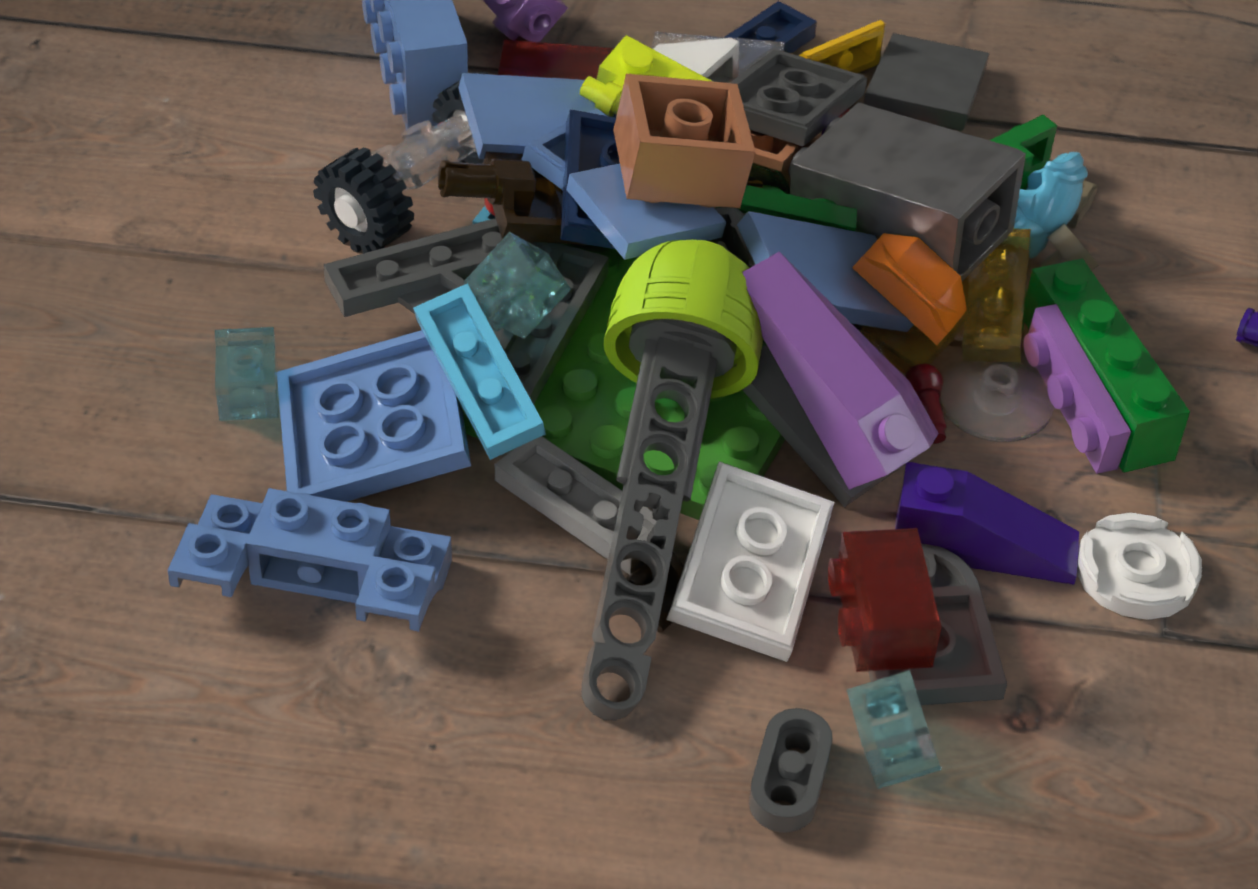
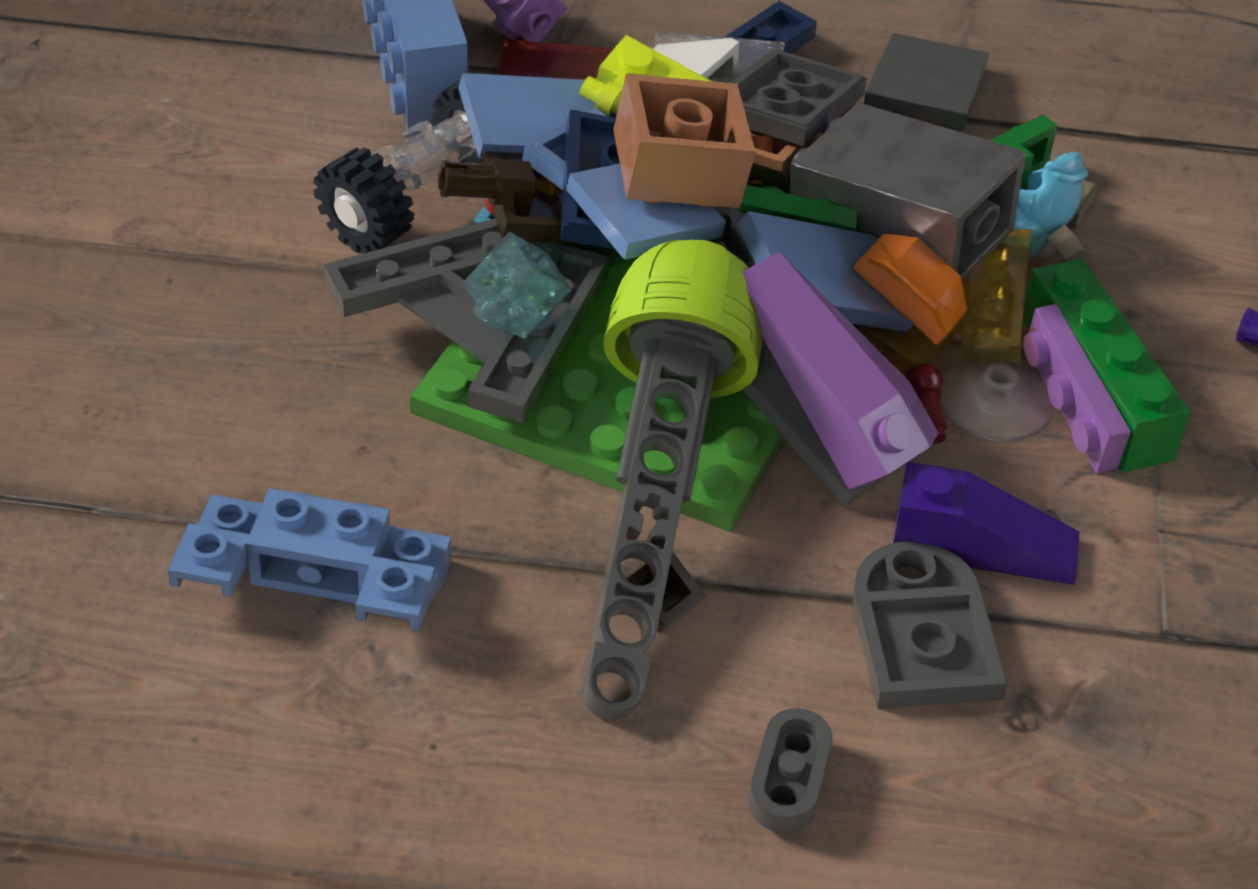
(246, 374): clear light blue brick -> none
(370, 420): medium blue plate -> none
(479, 371): medium azure plate -> none
(568, 494): light grey plate -> none
(751, 562): white tile -> none
(852, 51): yellow slope -> none
(885, 600): clear red brick -> none
(893, 729): clear light blue brick -> none
(1138, 566): white tile -> none

